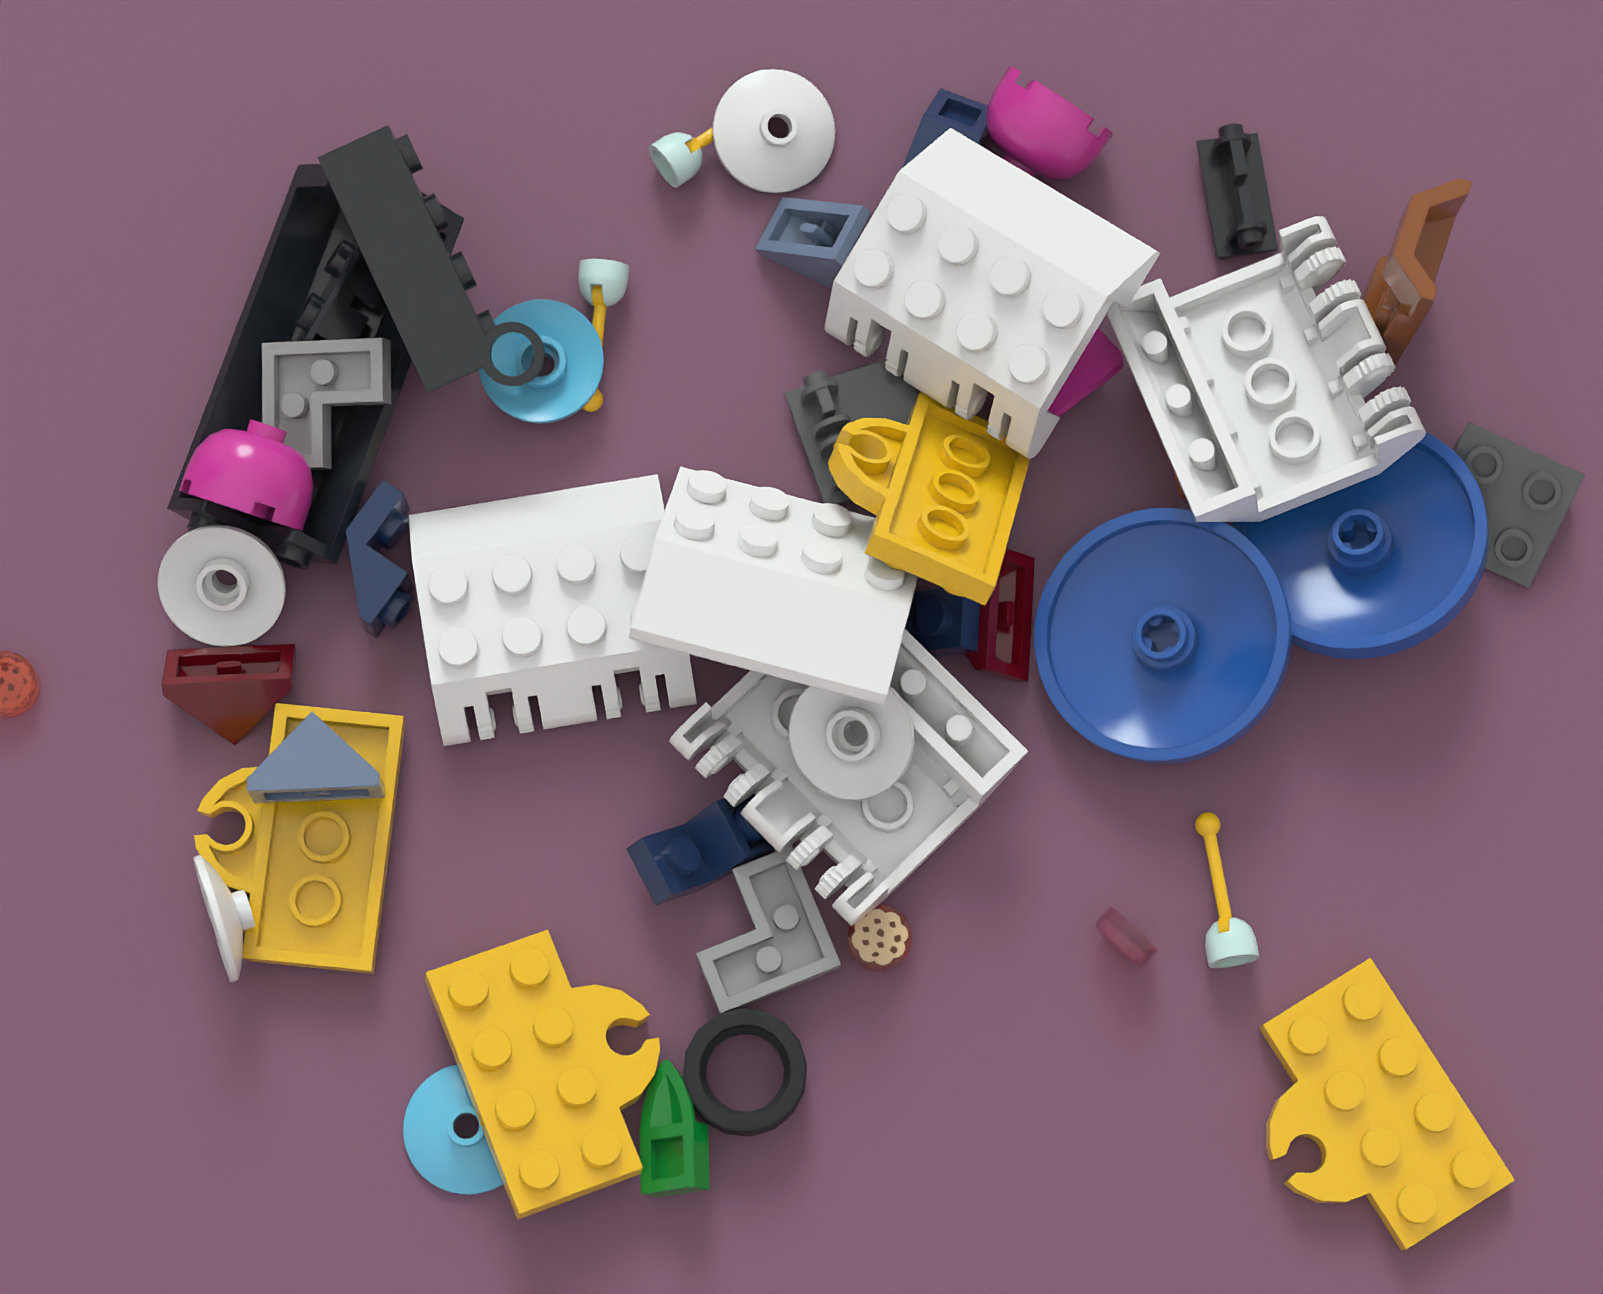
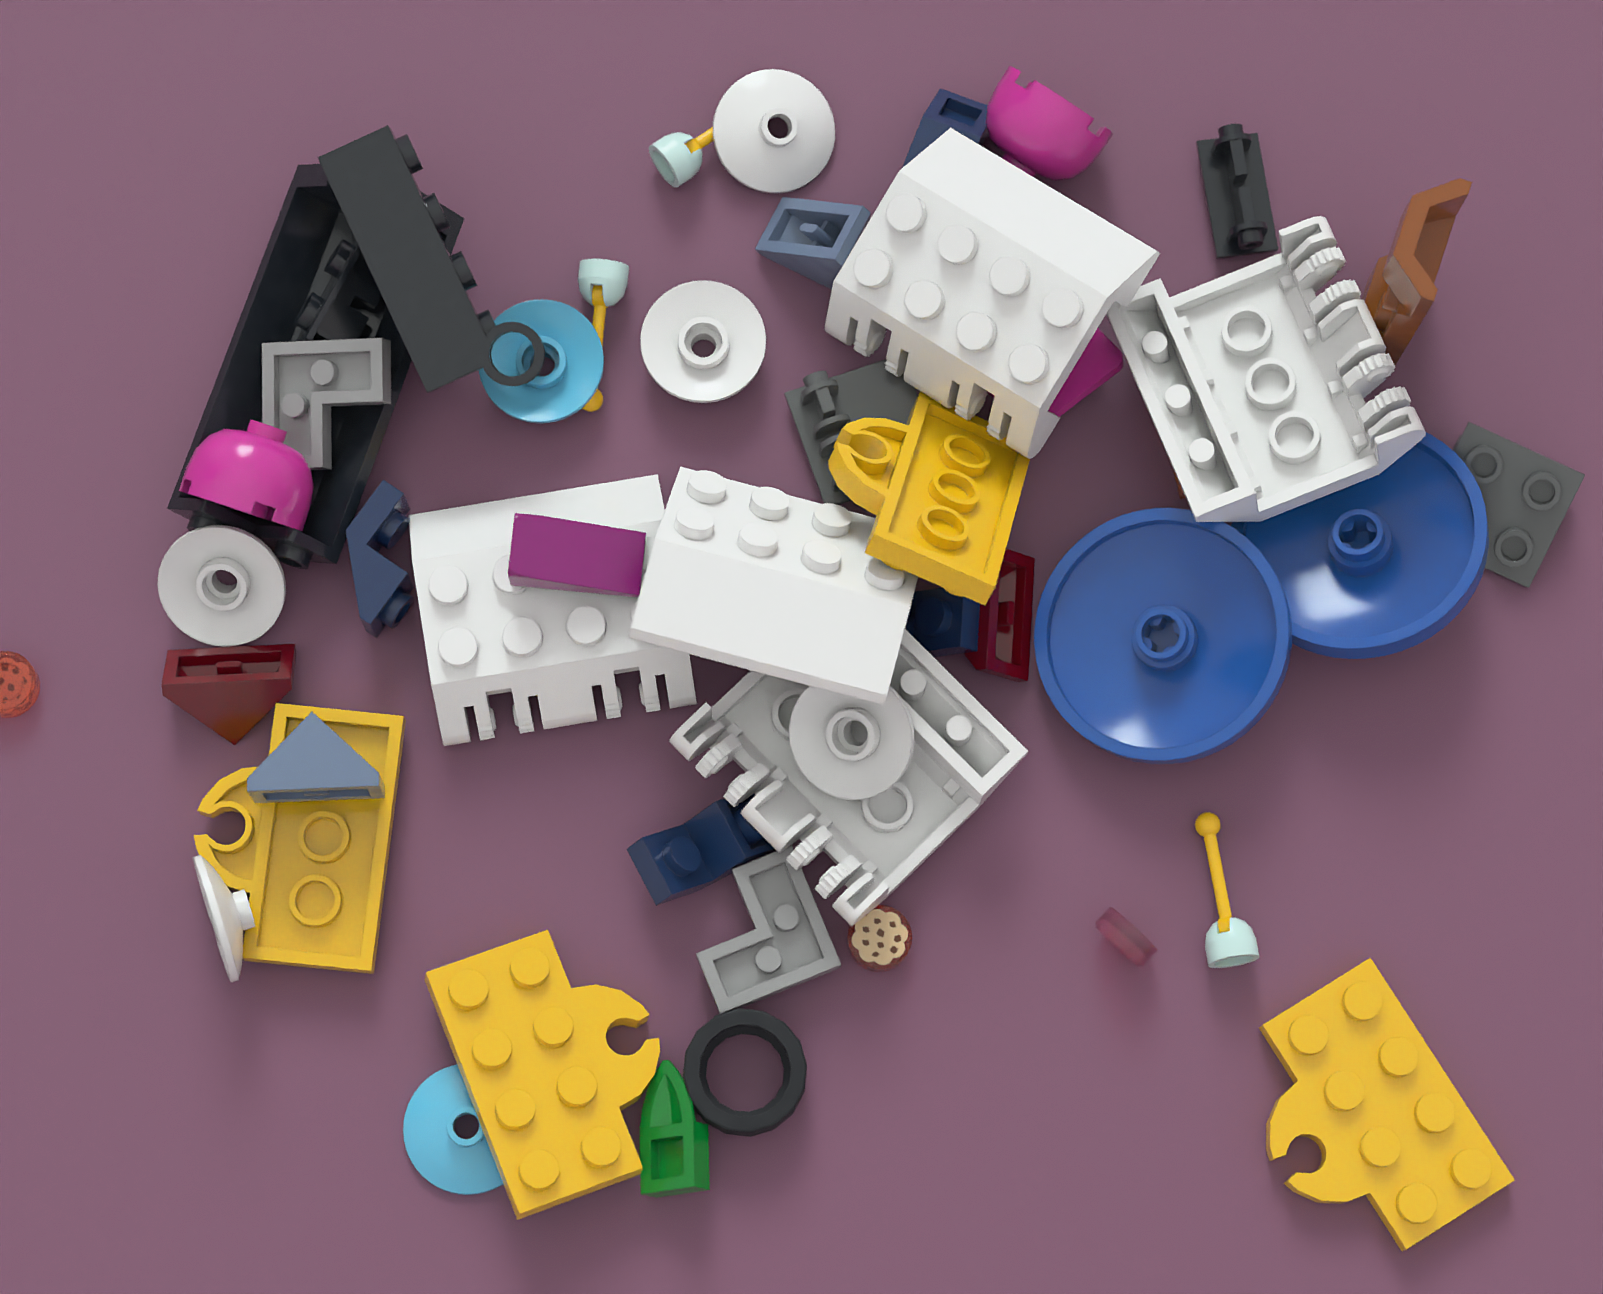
(575, 556): none -> magenta slope
(703, 313): none -> white dish

